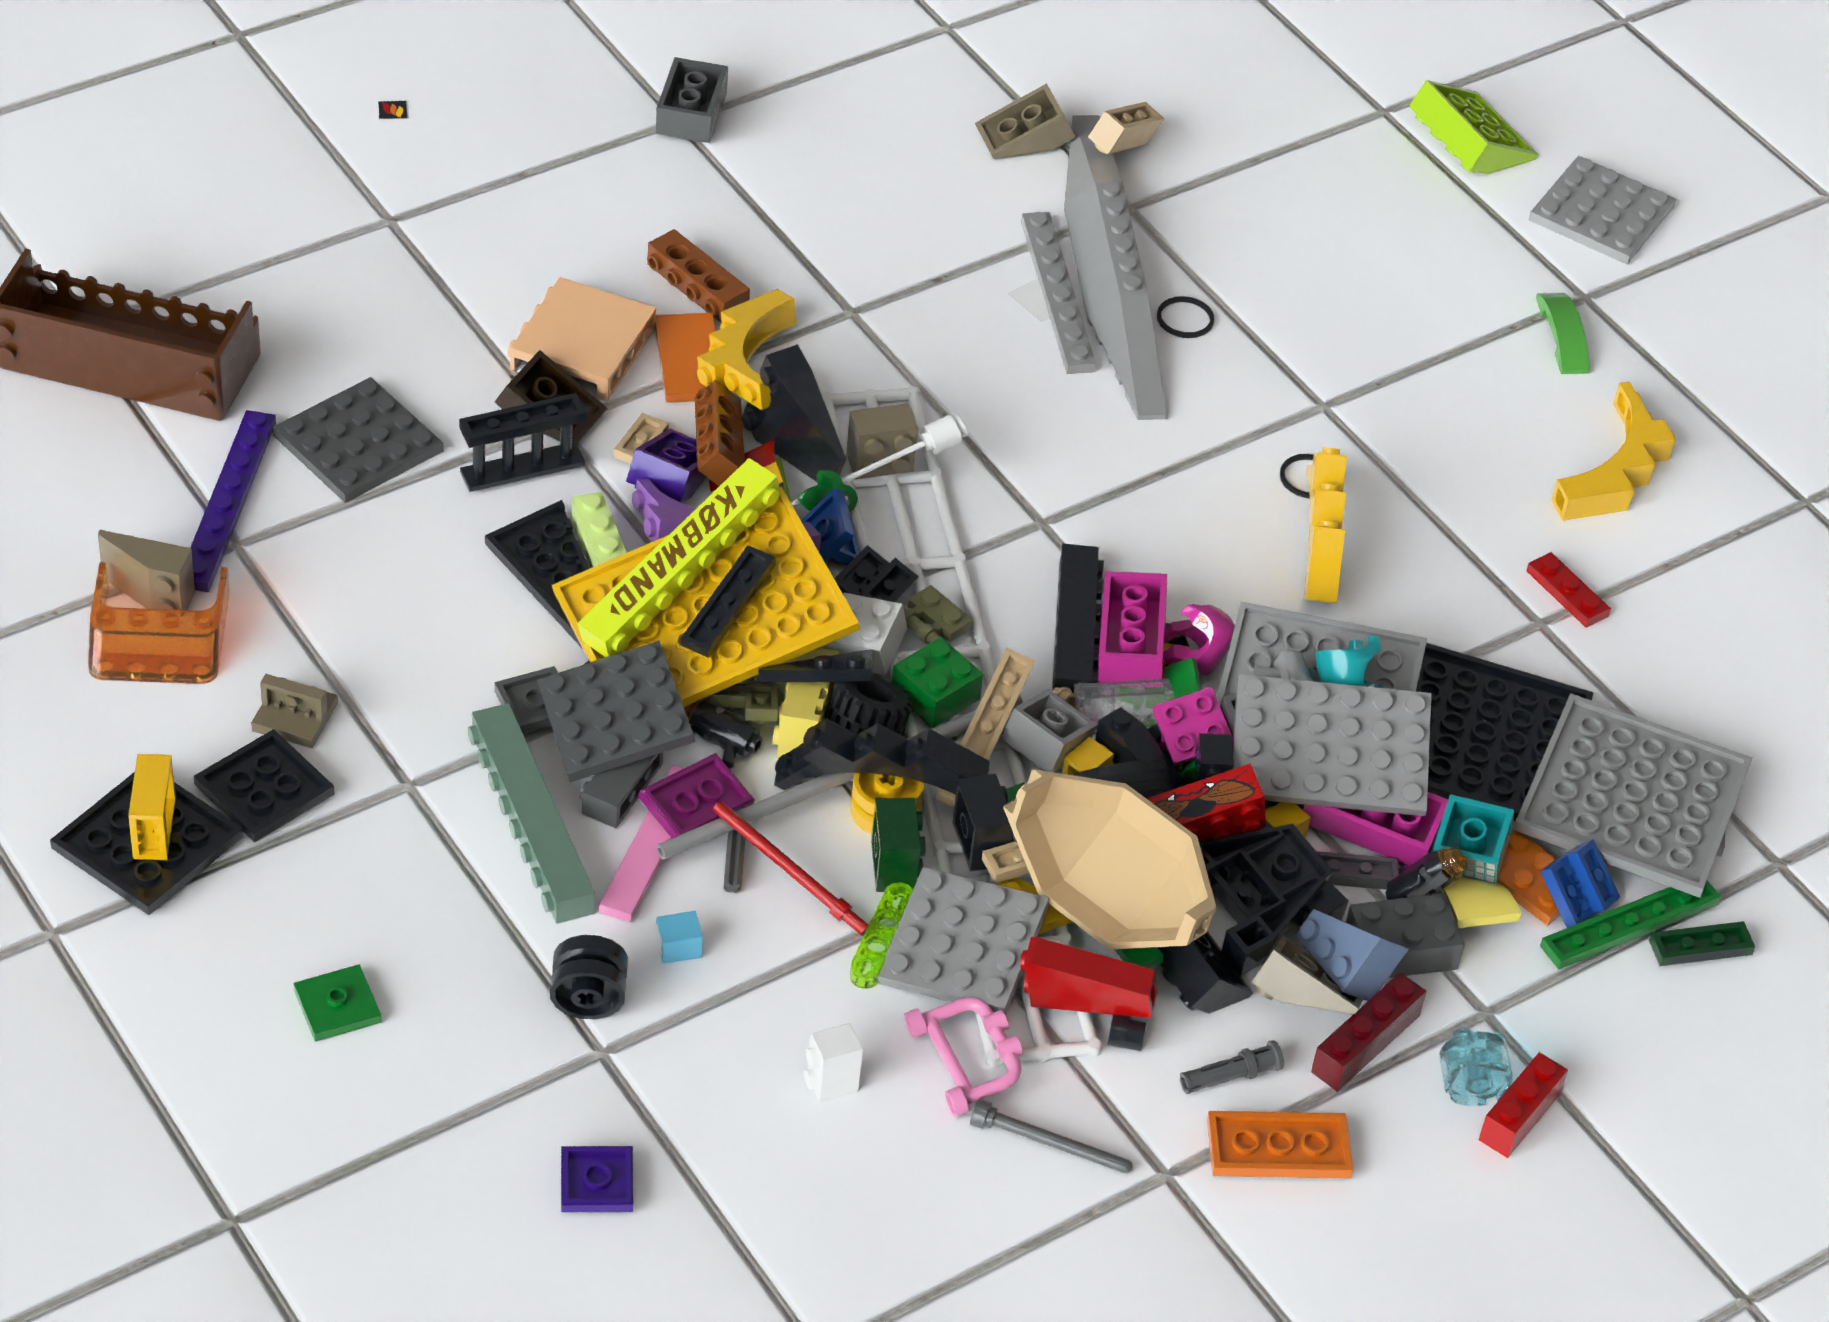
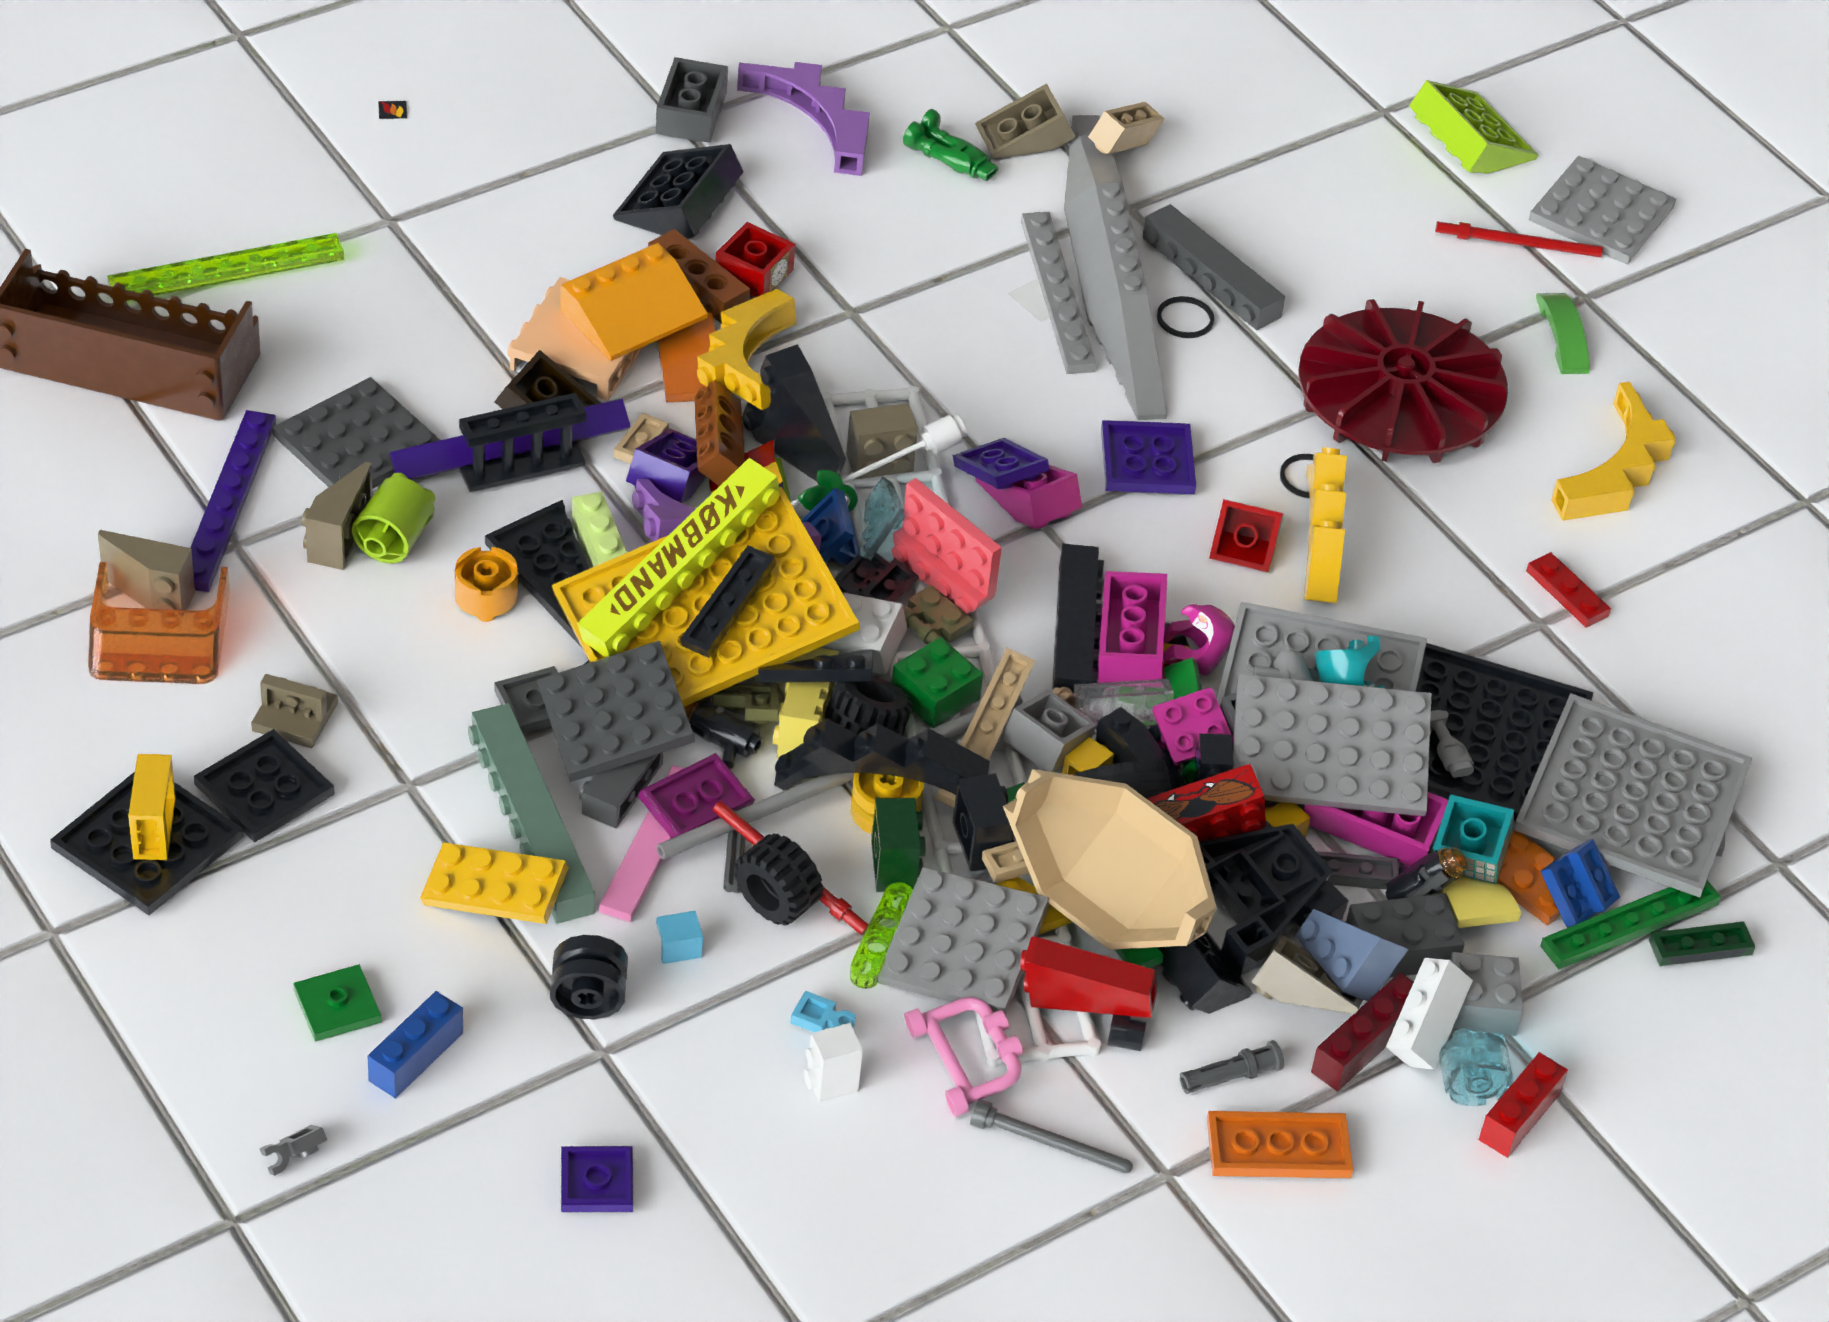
(232, 265): none -> clear neon green plate
(299, 1143): none -> flat silver plate
(332, 516): none -> dark tan slope
(393, 519): none -> lime cylinder
(415, 1044): none -> blue brick
(454, 452): none -> dark purple tile
(486, 582): none -> light orange brick
(494, 883): none -> yellow plate
(632, 302): none -> light orange slope
(681, 190): none -> black slope
(757, 258): none -> red brick
(778, 879): none -> black tyre
(819, 1013): none -> medium azure plate
(824, 104): none -> medium lavender arch
(882, 514): none -> clear light blue wing
(946, 549): none -> coral plate
(948, 149): none -> green piece
(1001, 463): none -> dark purple plate
(1040, 499): none -> dark pink slope
(1148, 457): none -> dark purple plate
(1213, 267): none -> dark grey brick
(1246, 535): none -> red slope
(1403, 381): none -> dark red piece
(1429, 1013): none -> white brick
(1450, 750): none -> light grey piece
(1465, 230): none -> red bar
(1494, 995): none -> light grey brick

